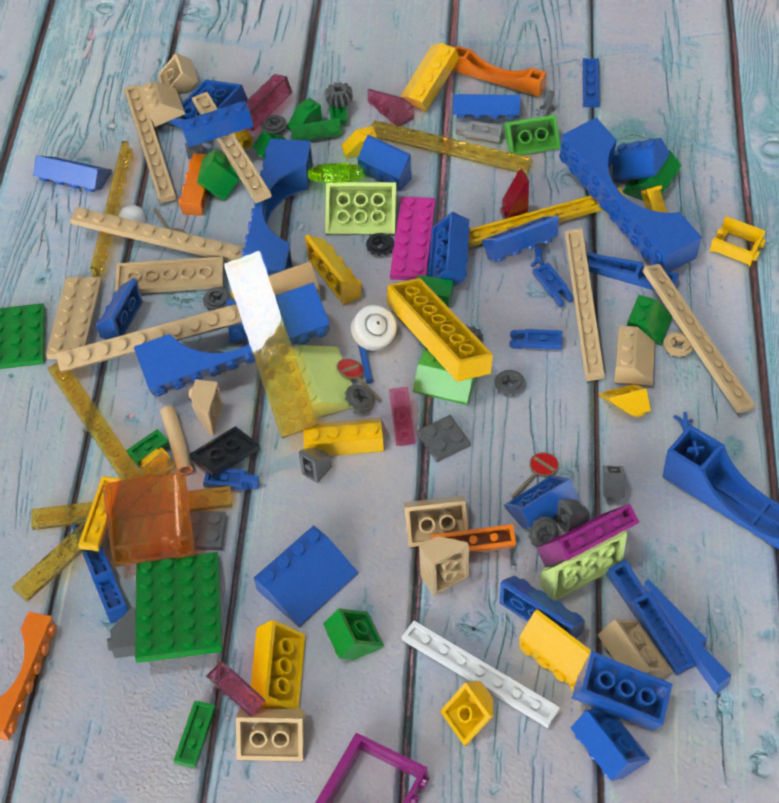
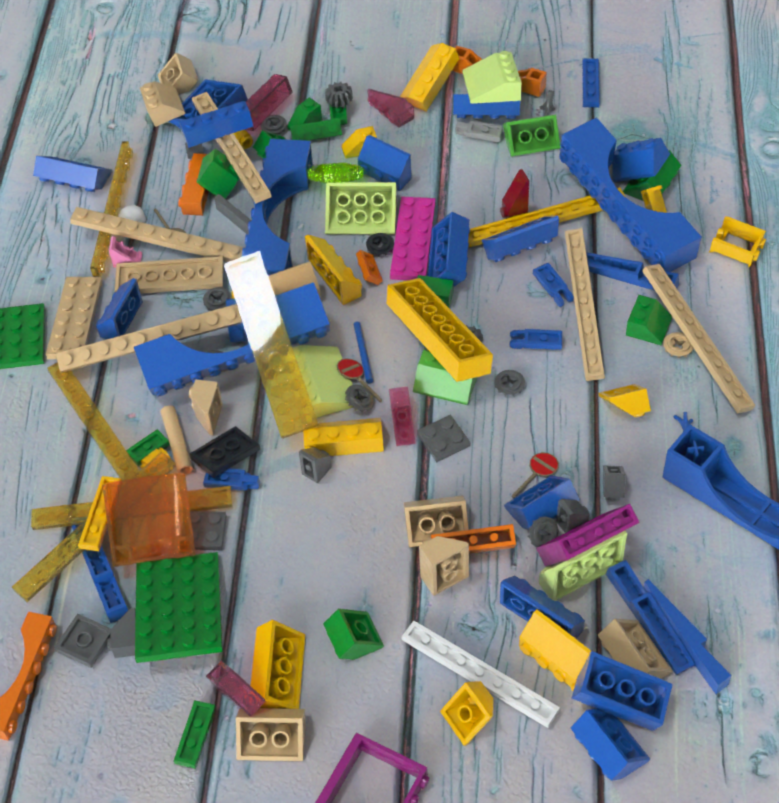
(83, 640): none -> dark grey plate
(122, 254): none -> bright pink slope
(150, 145): tan plate -> none
(232, 213): none -> dark grey tile
(305, 576): blue slope -> none
(369, 267): none -> orange plate
(373, 327): white wheel -> none
(452, 147): clear yellow plate -> none
(493, 79): none -> yellowish green slope
(538, 257): blue bar -> none
(634, 356): tan slope -> none

